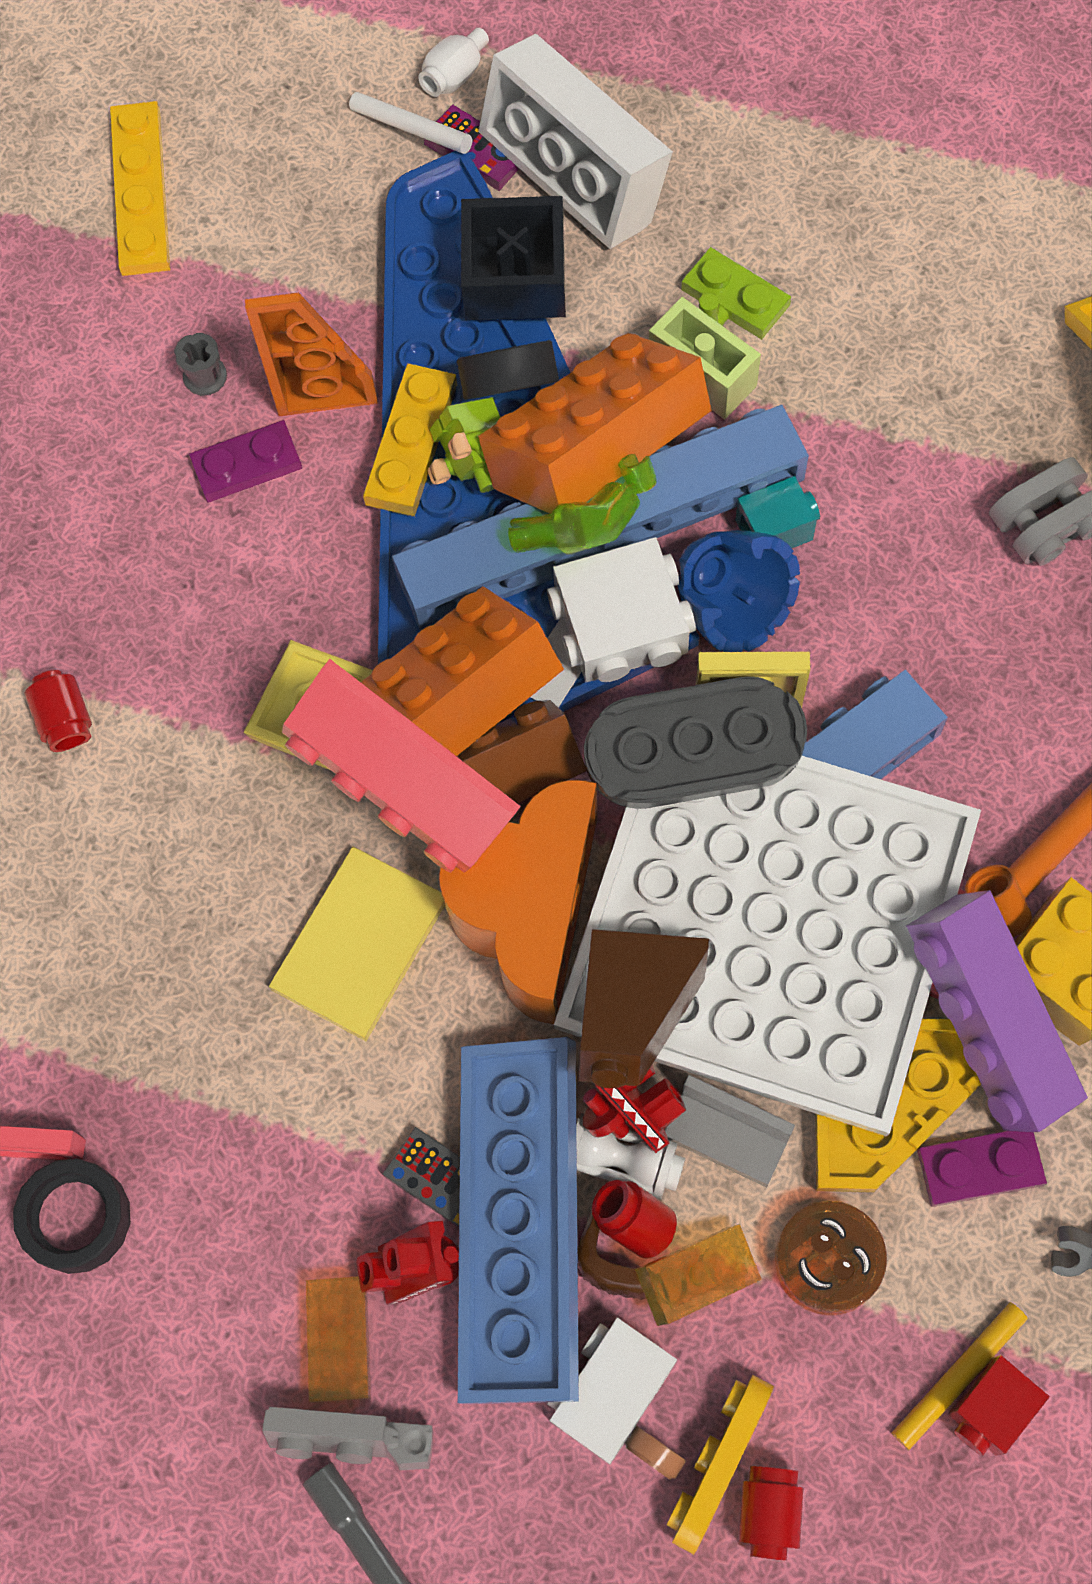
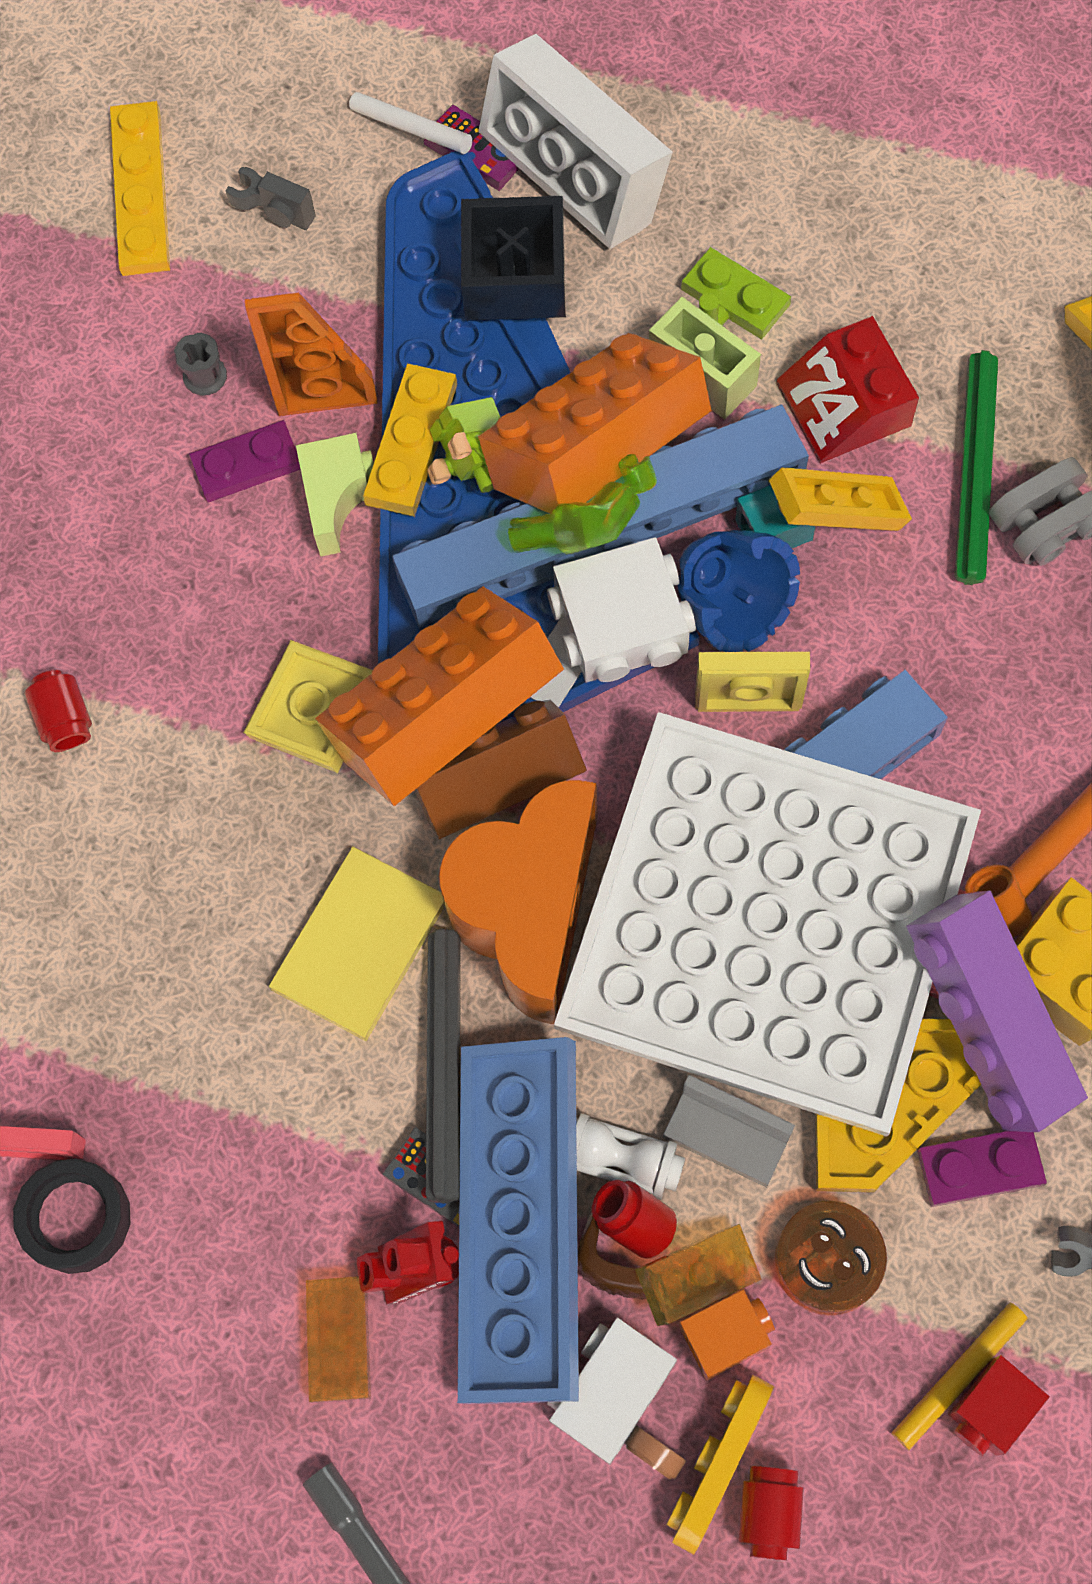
(281, 199): none -> dark grey plate
(334, 483): none -> yellowish green arch
(350, 1436): light grey hinge -> none
(397, 769): coral slope -> none
(443, 1066): none -> dark grey axle
(452, 62): white plant -> none
(507, 369): black tyre -> none
(635, 1000): reddish brown slope -> none
(645, 1112): red hips -> none
(695, 742): dark grey tile -> none
(727, 1333): none -> orange brick
(839, 499): none -> yellow plate
(849, 390): none -> red slope
(976, 468): none -> green axle

